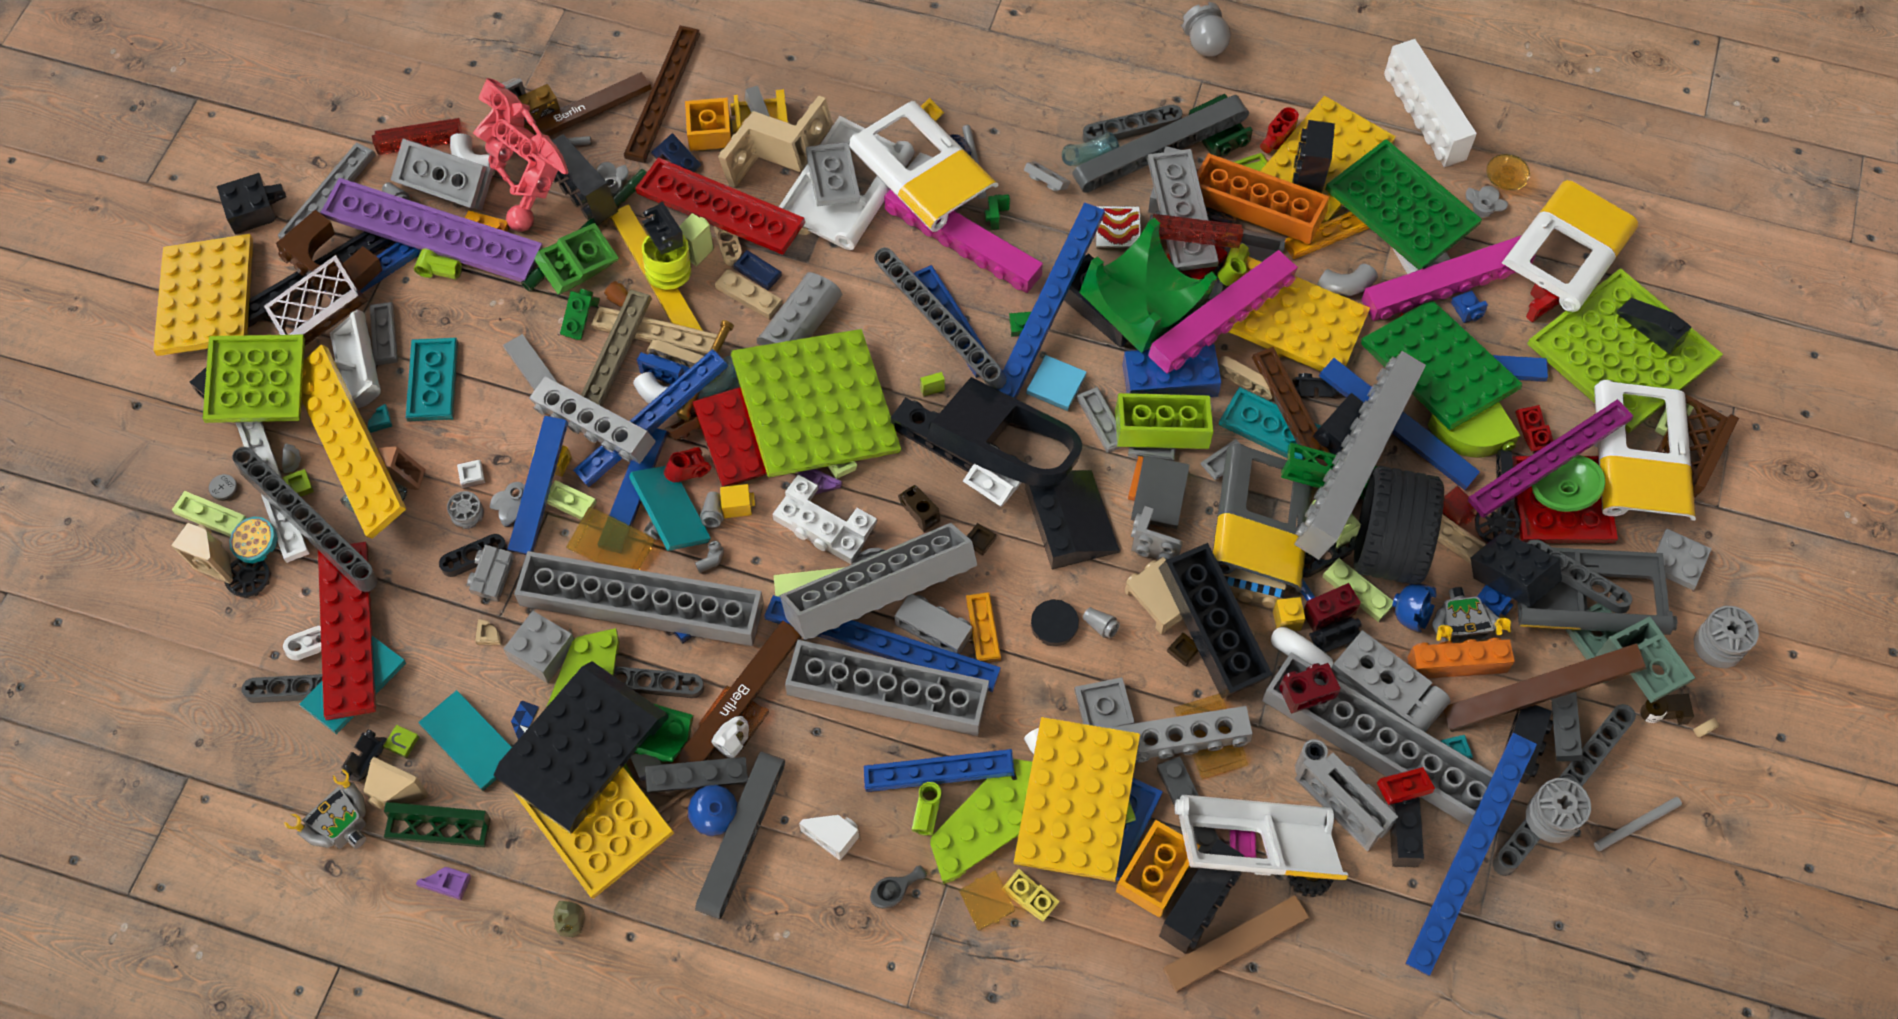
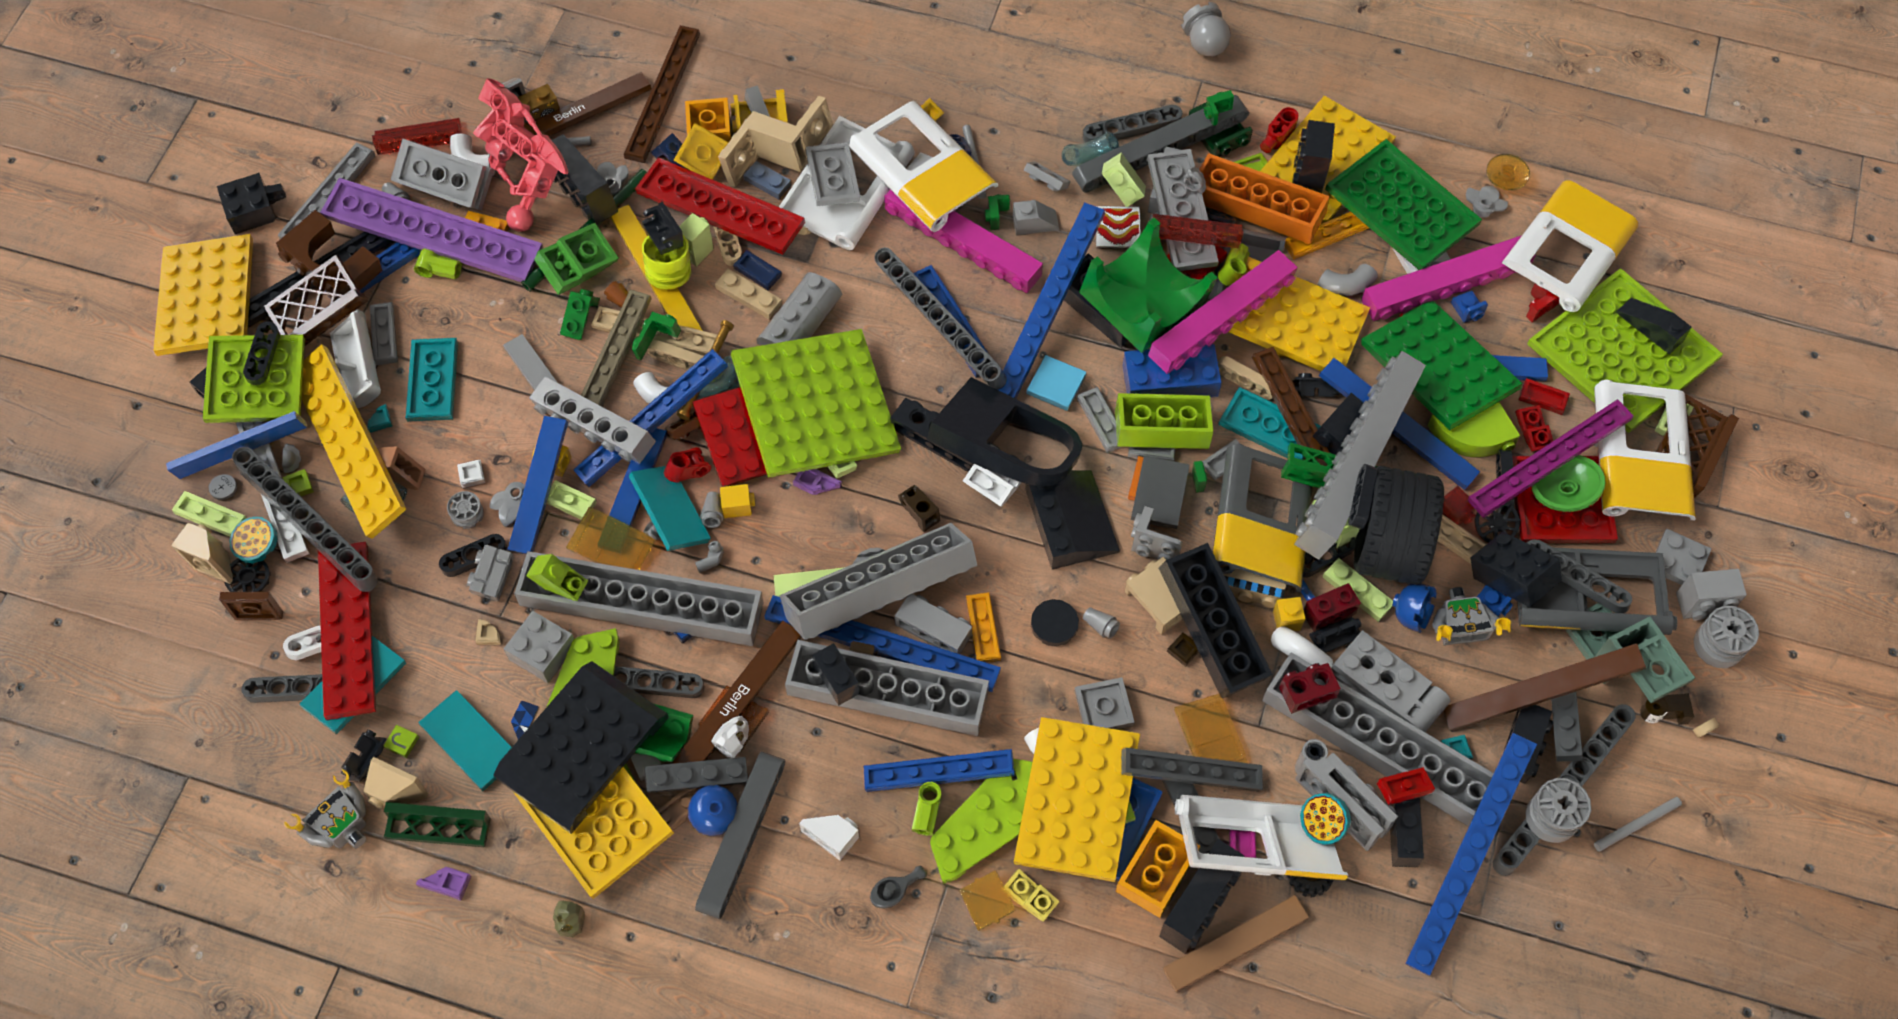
(224, 449): none -> blue tile
(251, 605): none -> reddish brown tile
(265, 362): none -> black beam
(557, 577): none -> lime slope
(656, 322): none -> green bracket
(662, 368): blue bracket -> none
(701, 152): none -> yellow tile
(767, 180): none -> sand blue plate
(819, 525): white bracket -> none
(836, 674): none -> black brick
(863, 648): none -> dark brown tile
(932, 384): lime tile -> none
(981, 538): dark brown tile -> none
(1017, 322): green plate -> none
(1033, 217): none -> light grey slope
(1123, 179): none -> yellowish green brick
(1191, 769): none -> dark grey plate
(1195, 180): none -> light grey piece
(1199, 476): none -> green tile
(1217, 104): none -> green bracket
(1234, 718): light grey brick -> none
(1325, 818): none -> tile
(1363, 496): none -> black beam
(1429, 103): white brick -> none
(1462, 659): orange brick -> none
(1544, 395): none -> red tile
(1710, 590): none -> light grey brick

